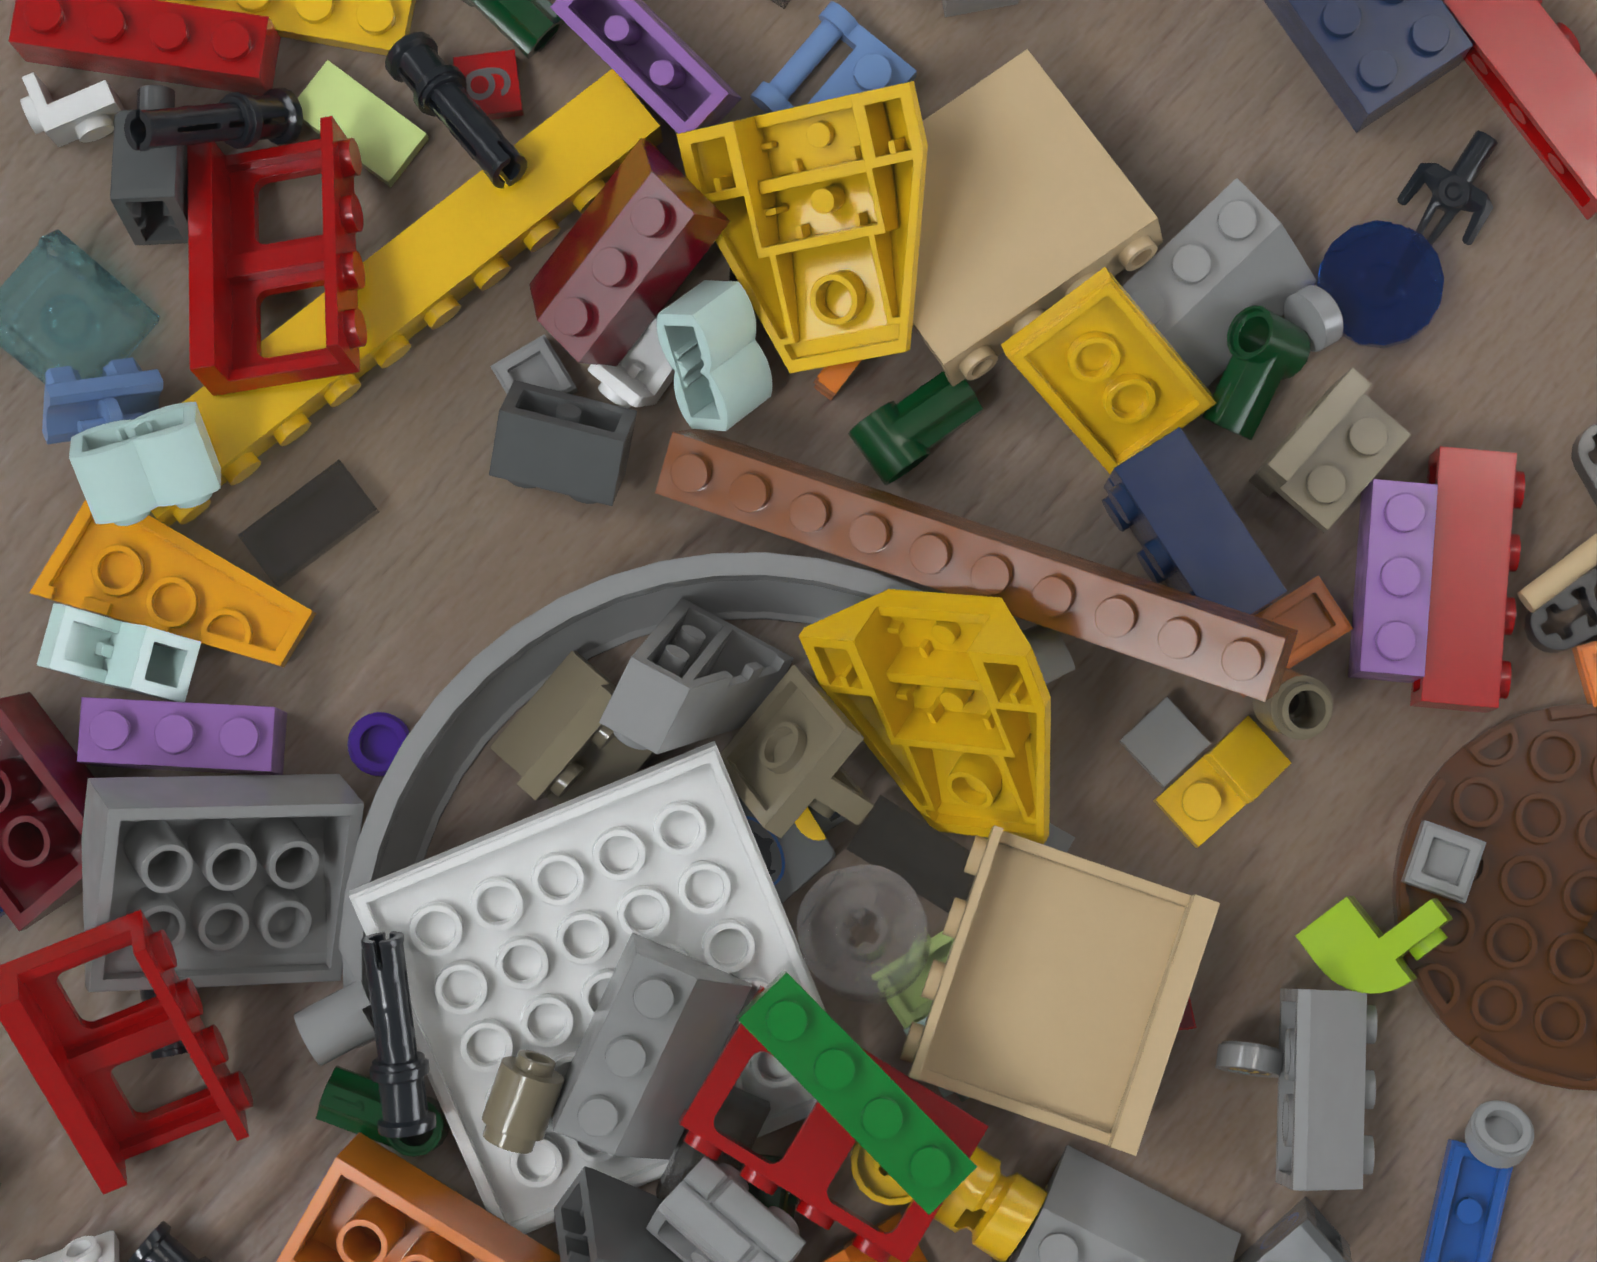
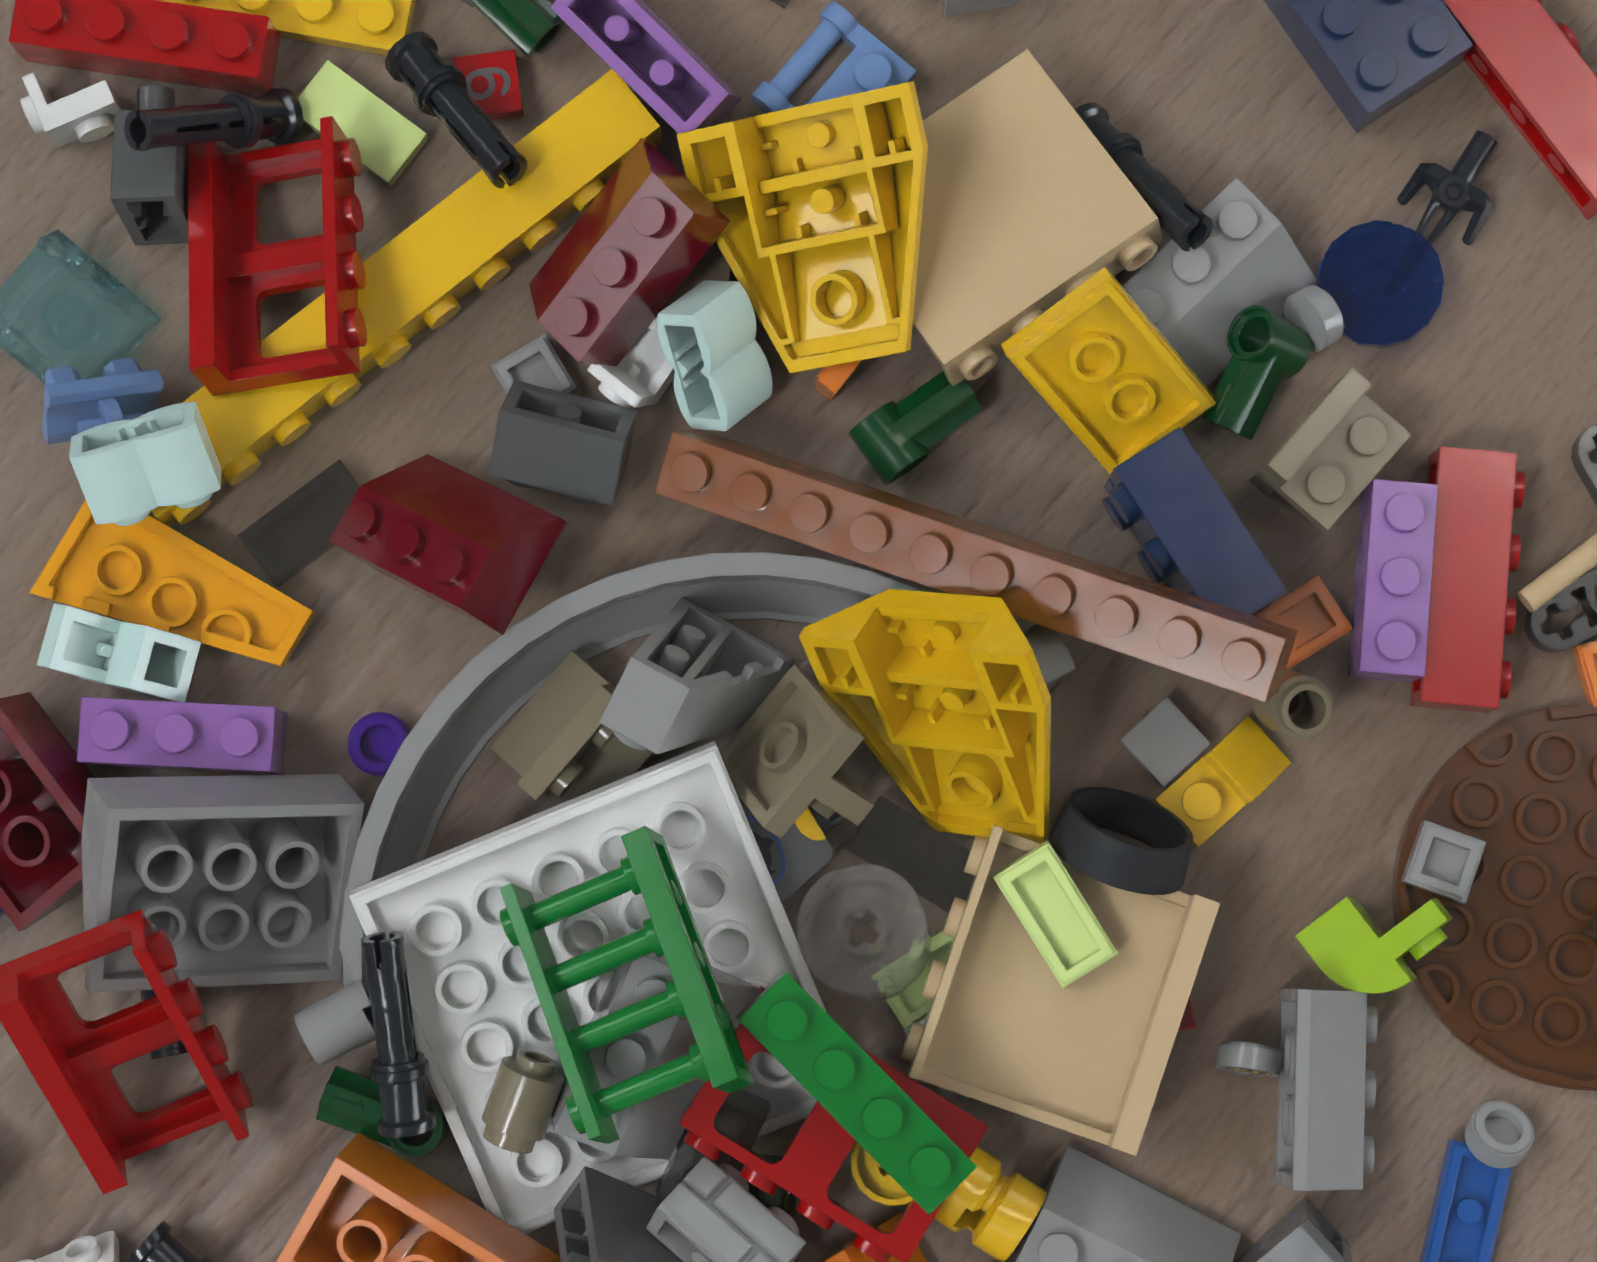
(450, 538): none -> dark red slope
(689, 995): none -> green fence
(1054, 914): none -> yellowish green tile
(1115, 861): none -> black tyre
(1175, 213): none -> black pin

